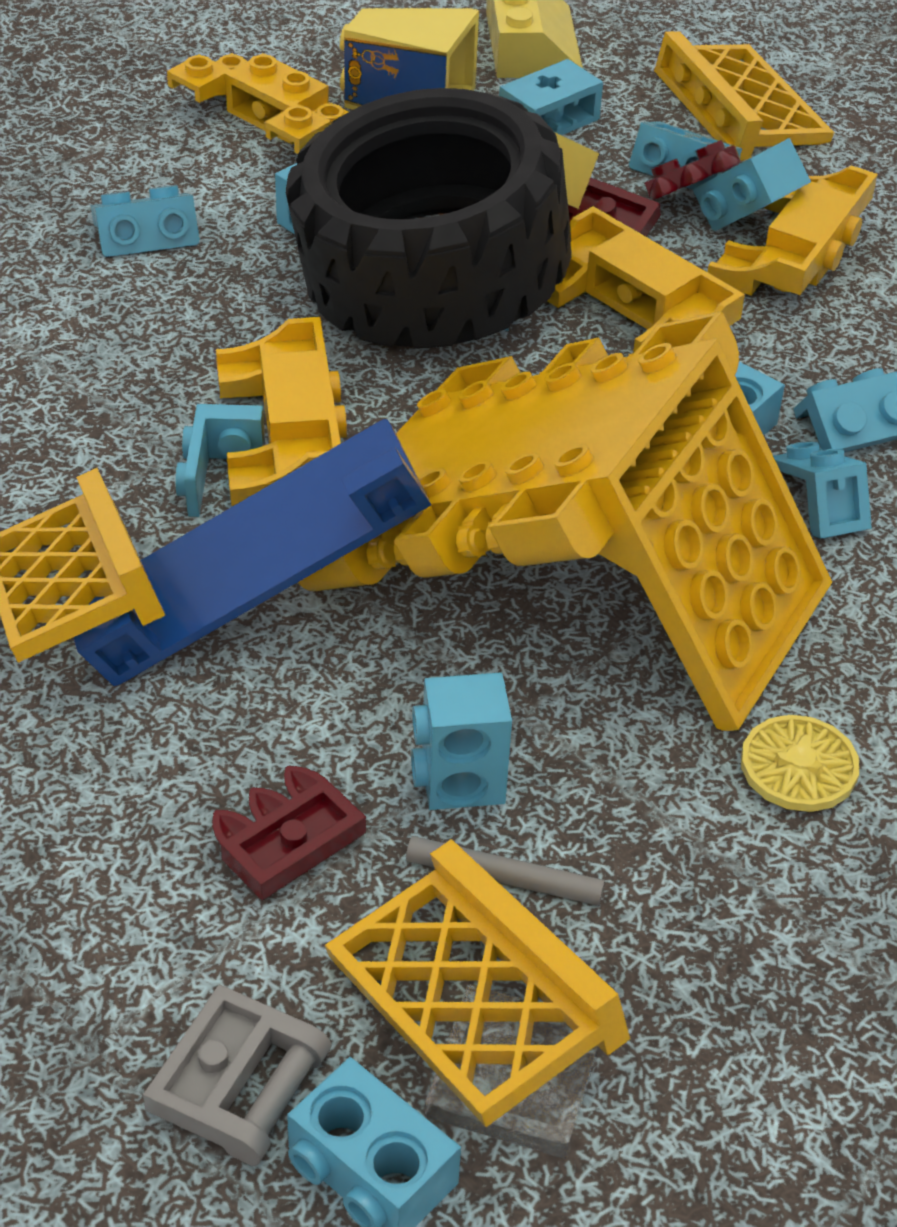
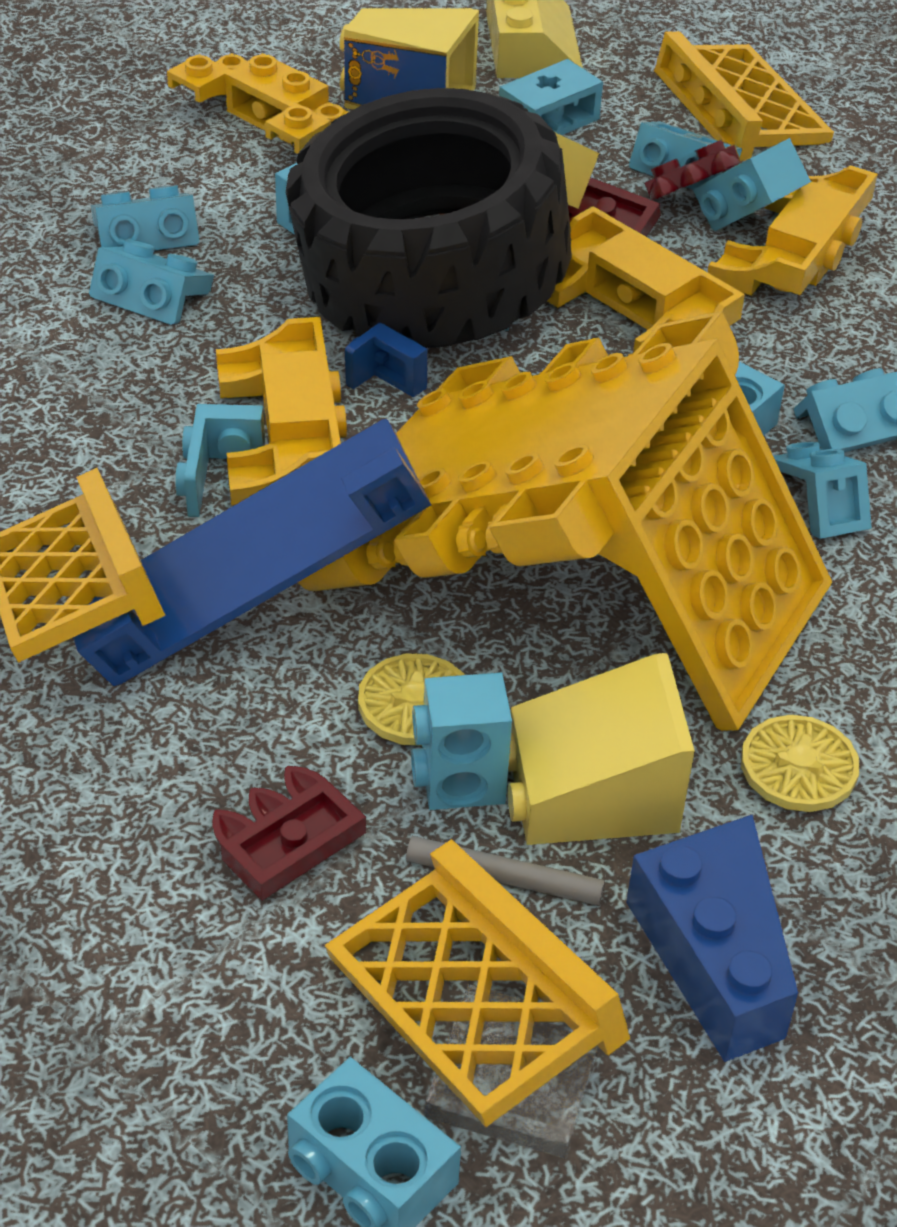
(146, 282): none -> medium azure bracket
(216, 1062): light grey plate -> none
(389, 357): none -> blue bracket
(393, 690): none -> light yellow wheel
(602, 757): none -> light yellow slope
(718, 933): none -> blue wedge

